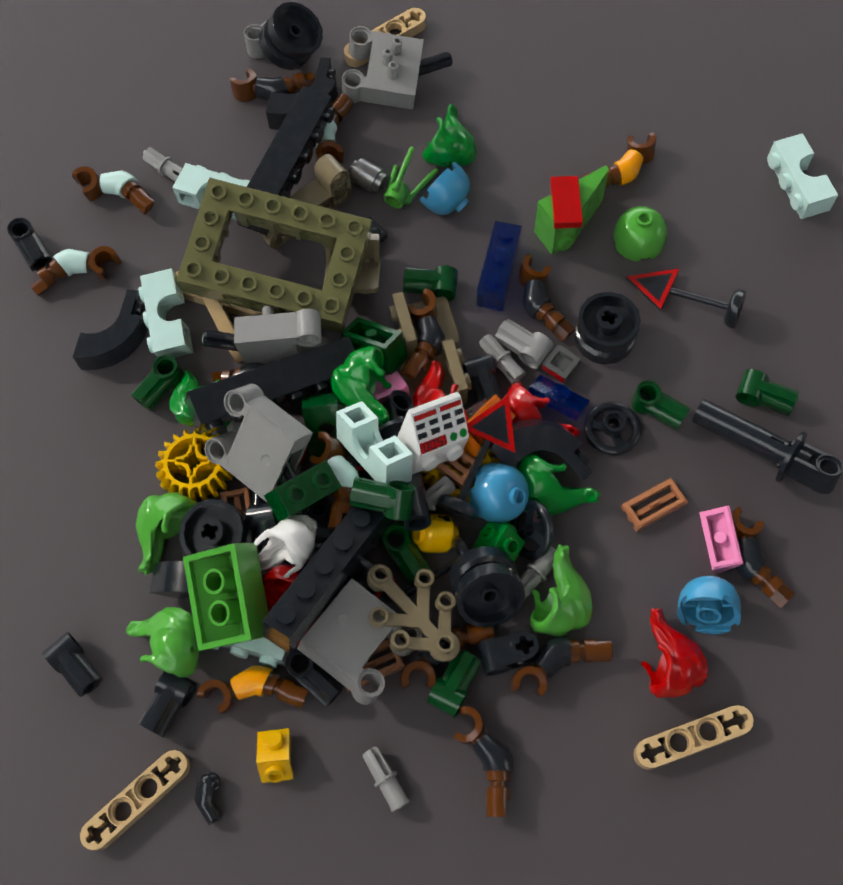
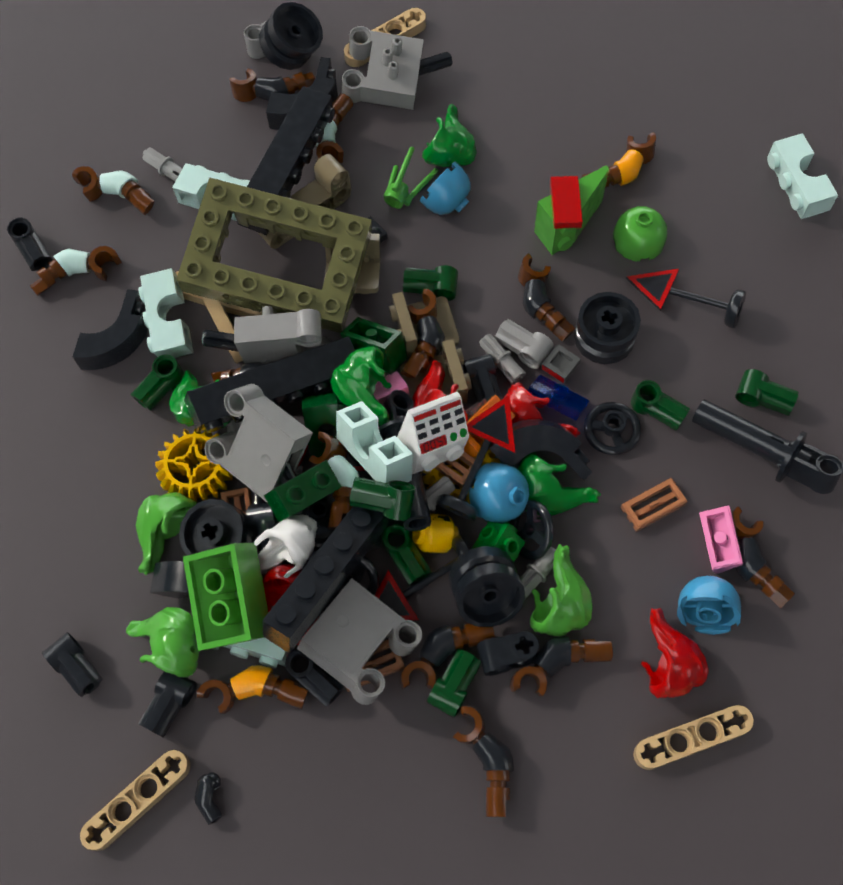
(274, 755): yellow bracket -> none
(368, 175): flat silver brick -> none
(385, 778): light grey axle -> none
(415, 615): dark tan plant -> none
(499, 266): clear blue brick -> none

